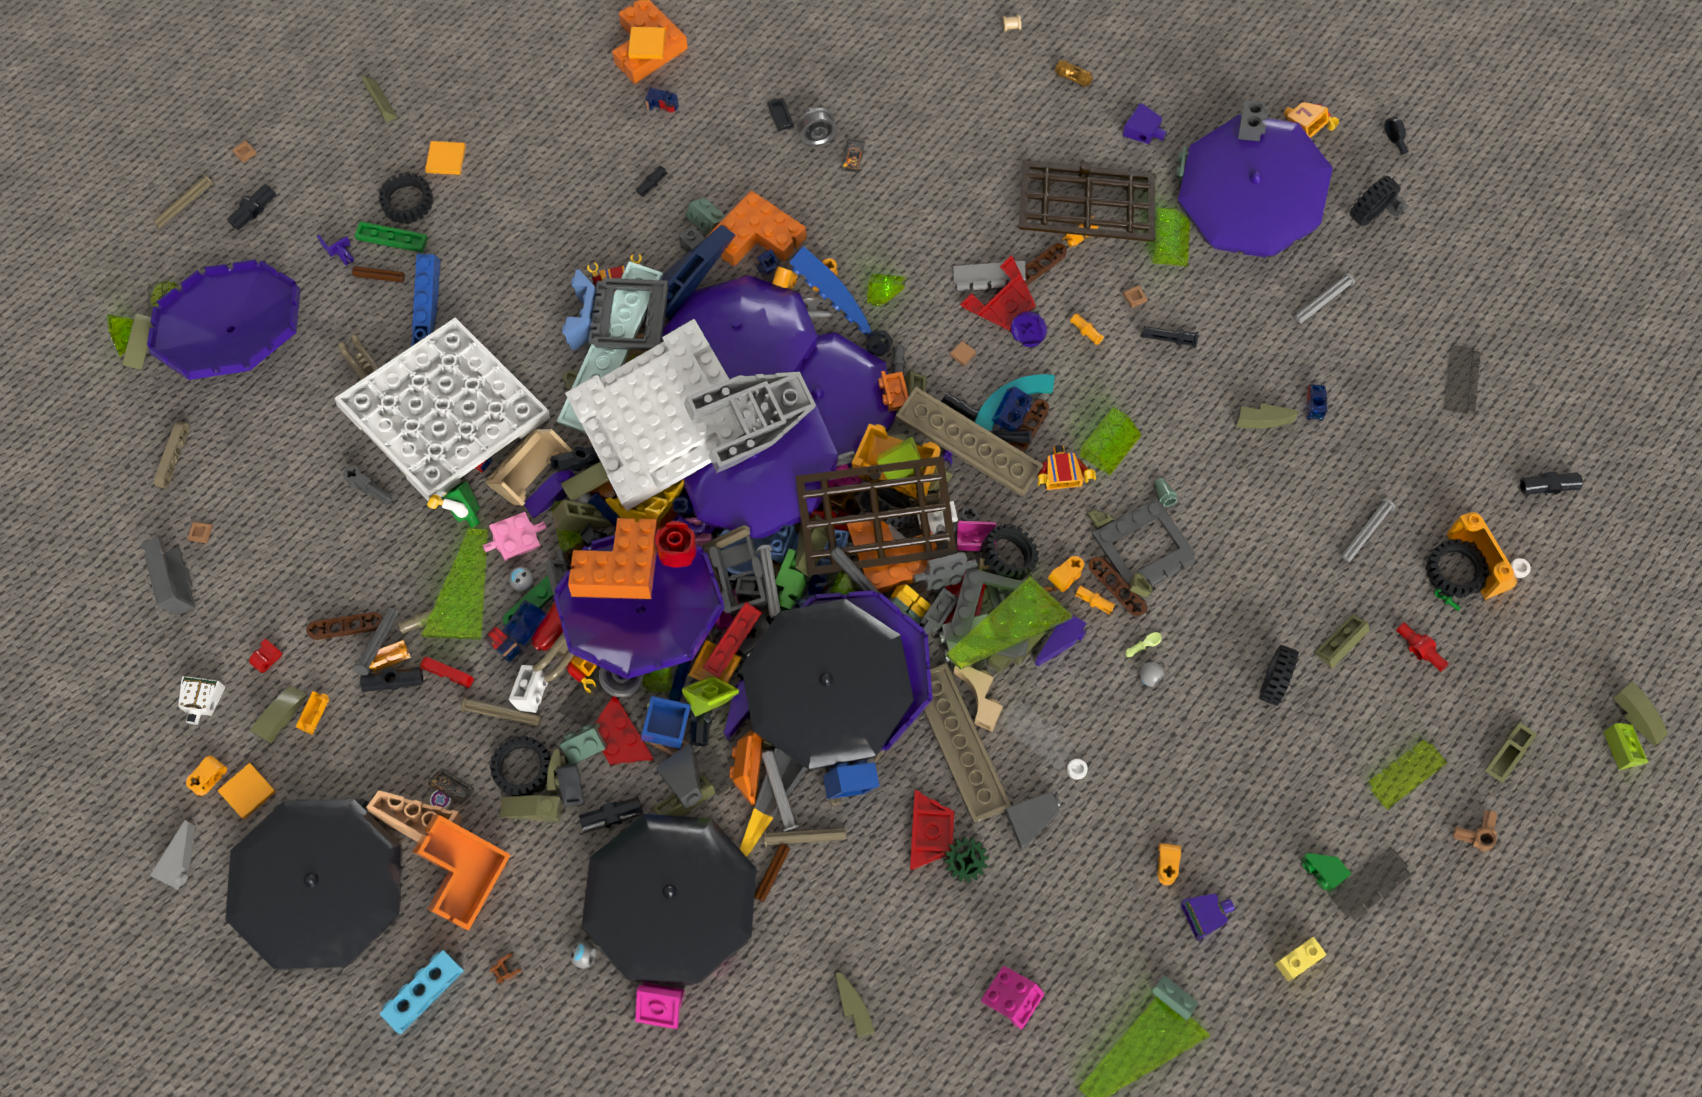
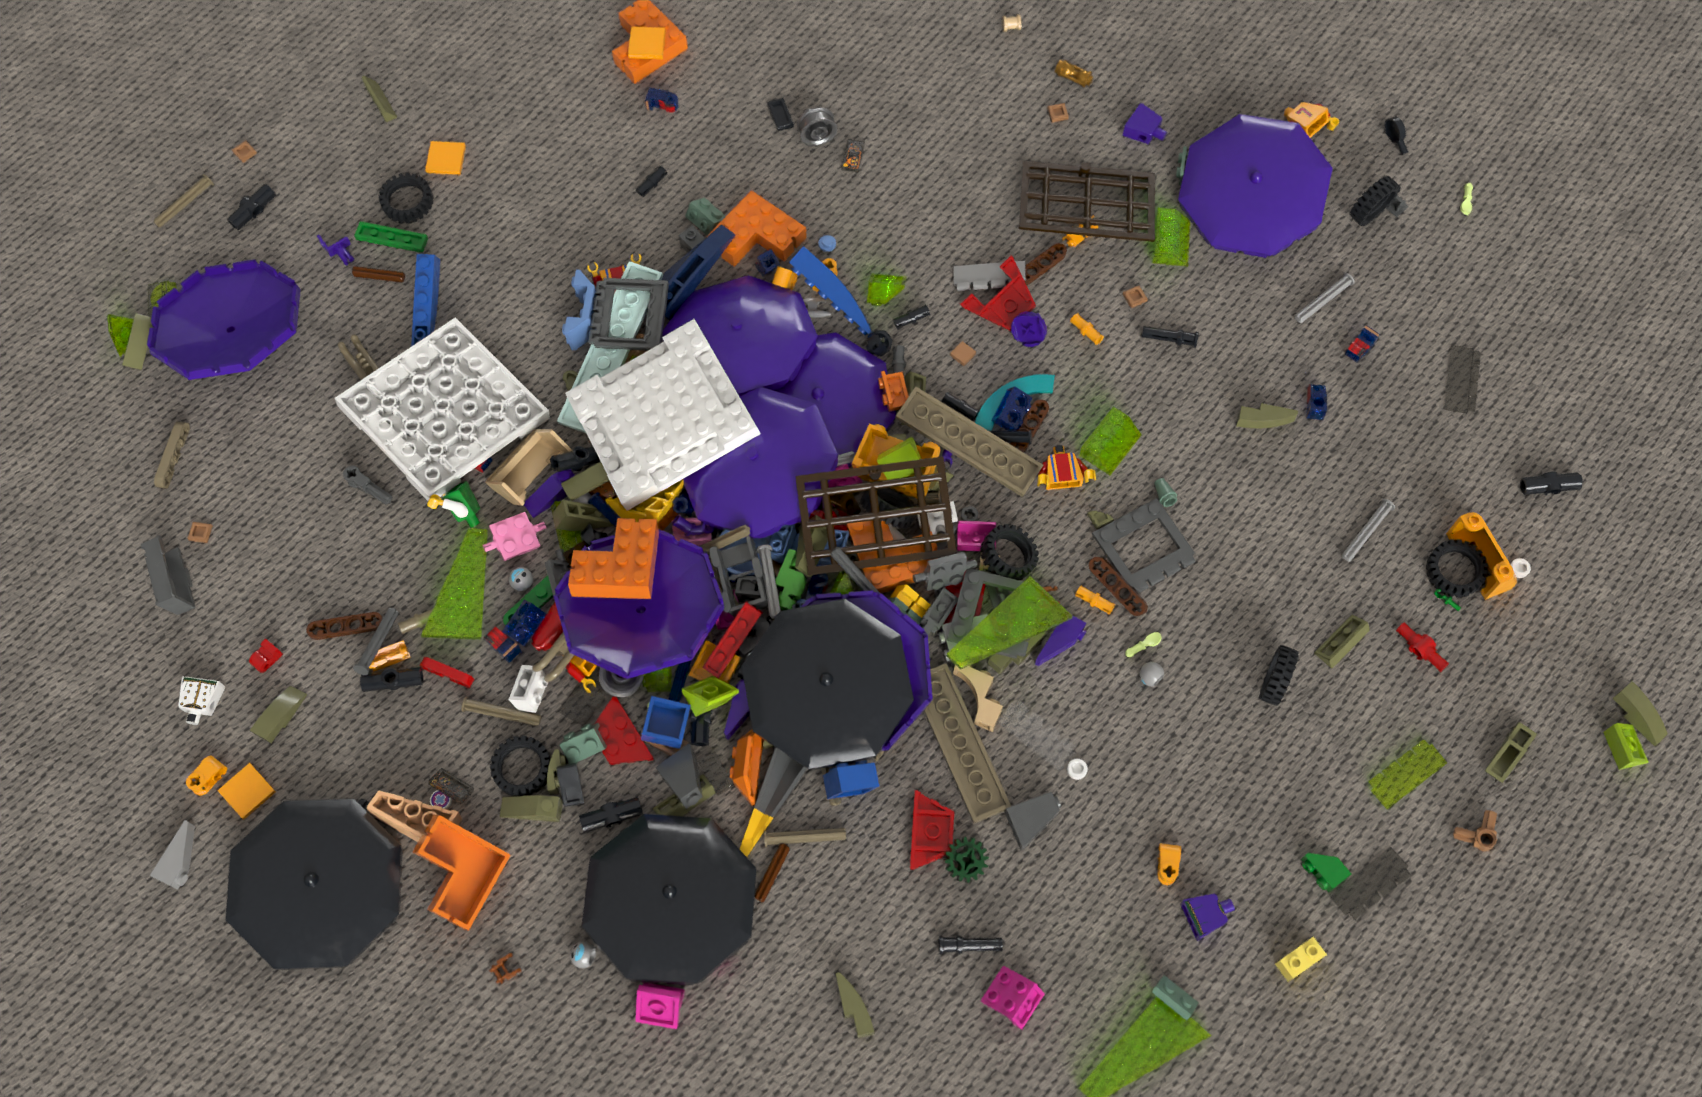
(312, 712): light orange hinge -> none
(418, 1004): medium azure brick -> none
(676, 544): red brick -> none
(763, 406): light grey wedge -> none
(778, 790): light grey axle -> none
(827, 243): none -> medium blue plate
(911, 316): none -> black pin
(959, 944): none -> black pin
(1057, 112): none -> medium nougat tile
(1067, 573): light orange piece -> none
(1139, 585): olive tile -> none
(1252, 120): dark grey brick -> none
(1362, 344): none -> leg
(1466, 206): none -> yellowish green piece

